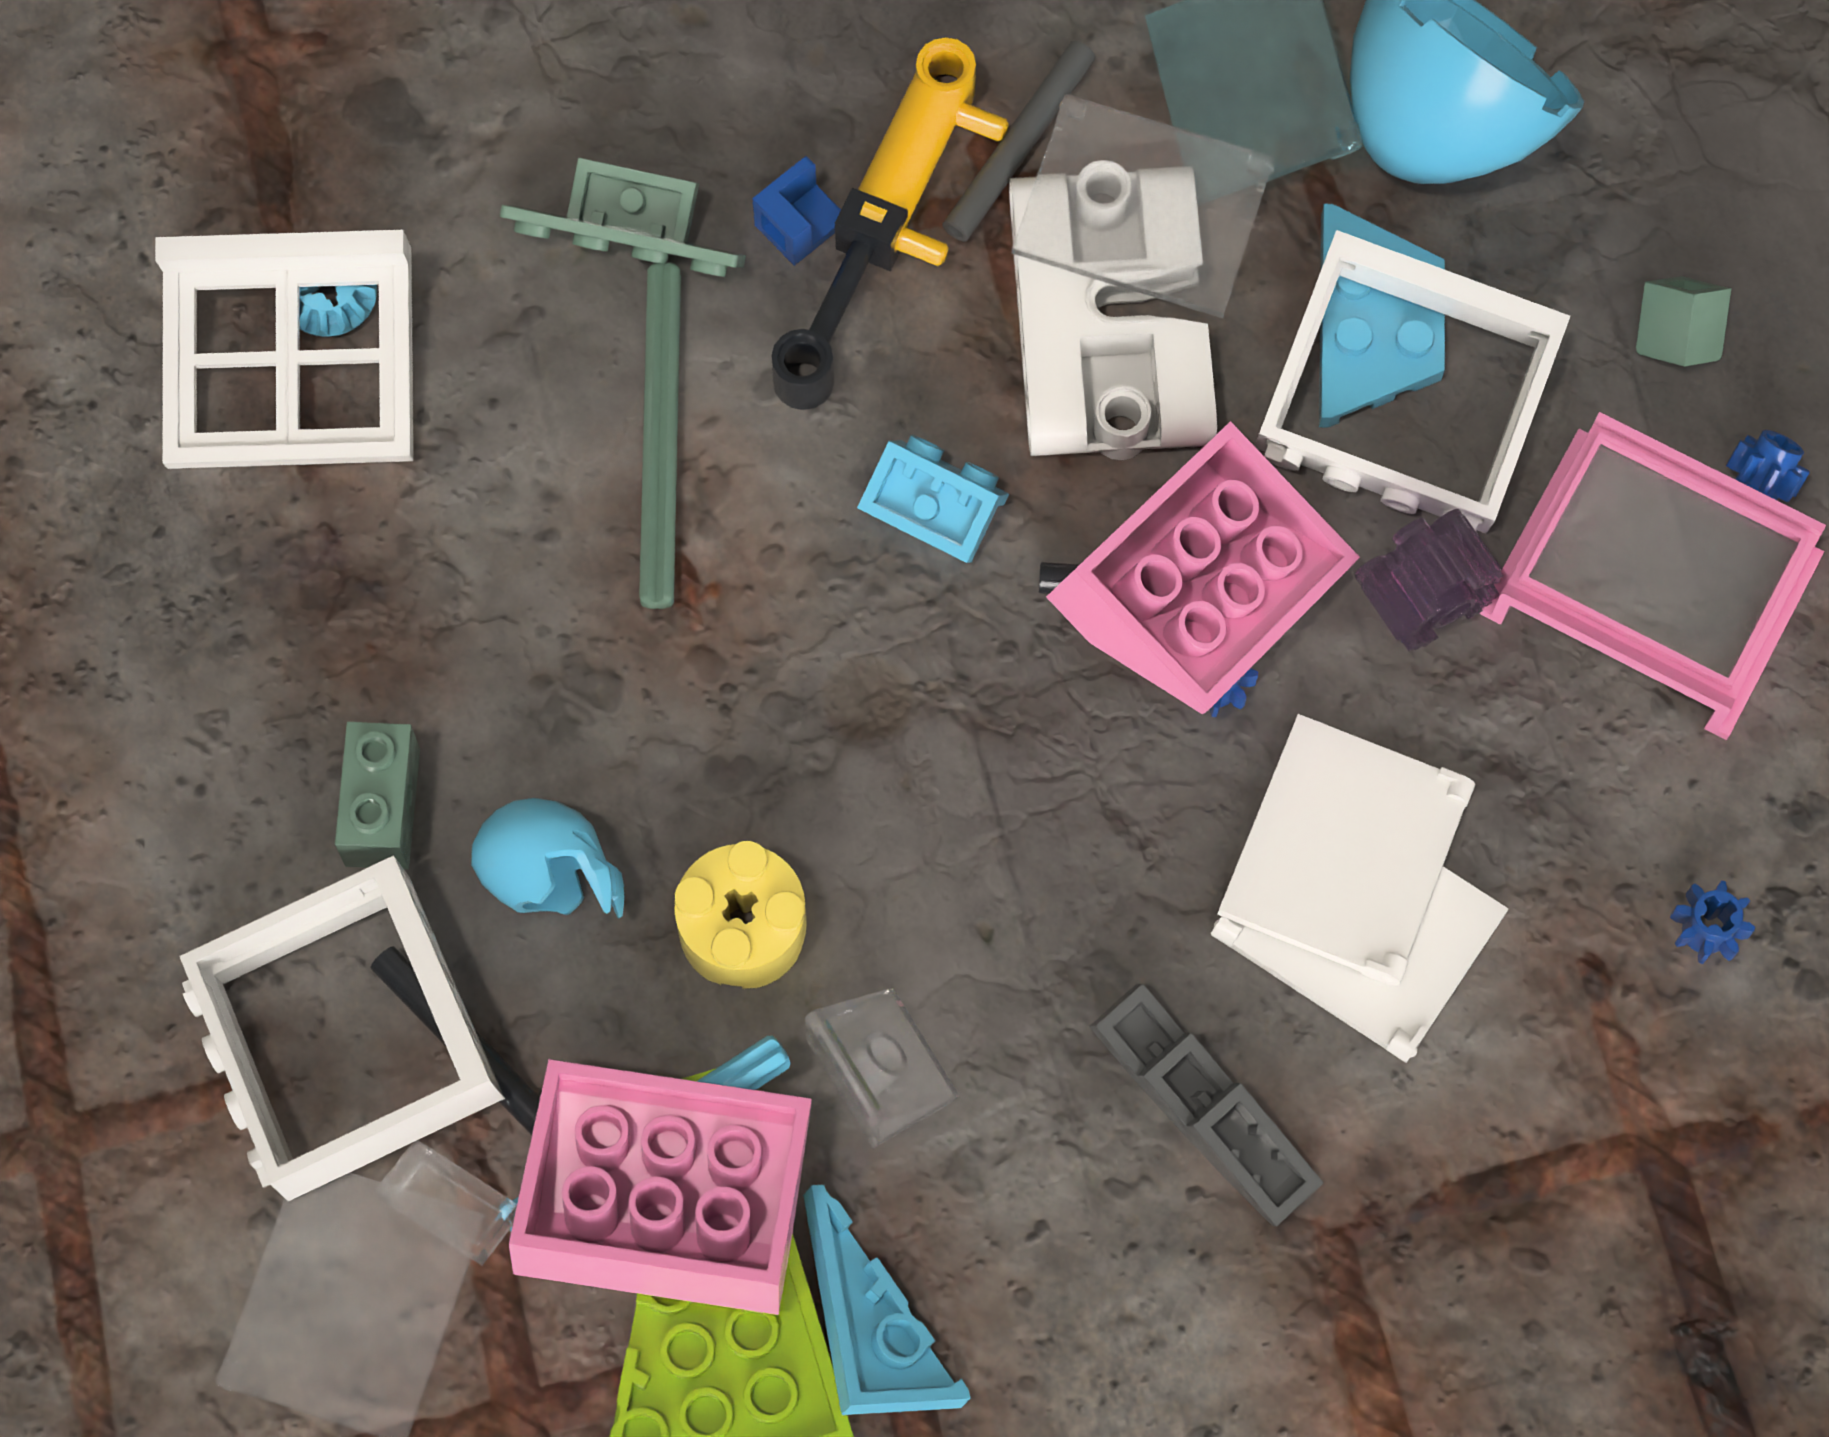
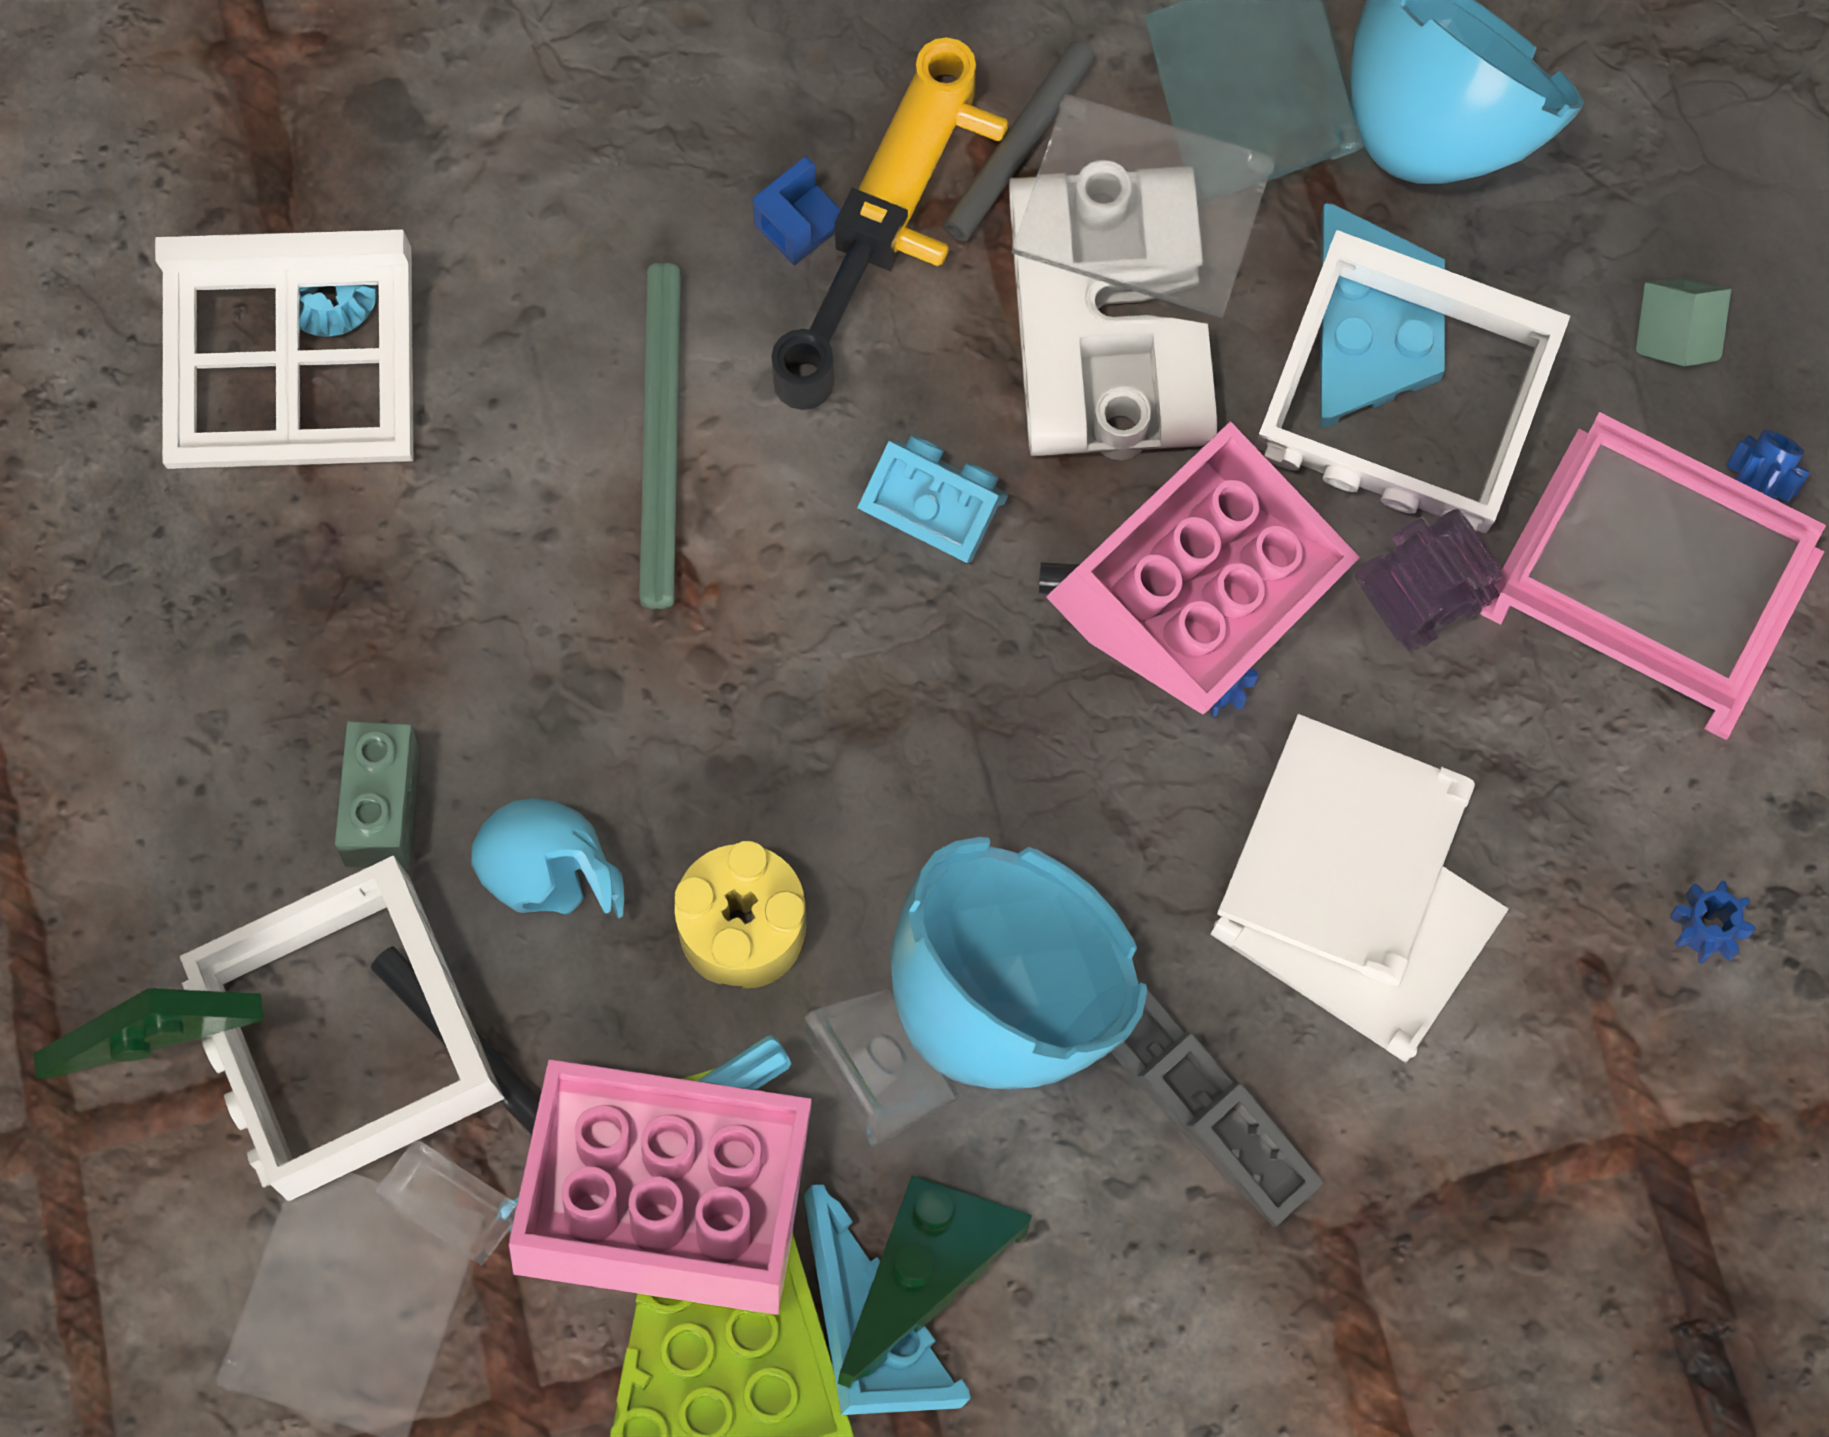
(145, 1024): none -> dark green wing
(630, 209): sand green bracket -> none
(932, 1252): none -> dark green wing
(1011, 968): none -> medium azure piece

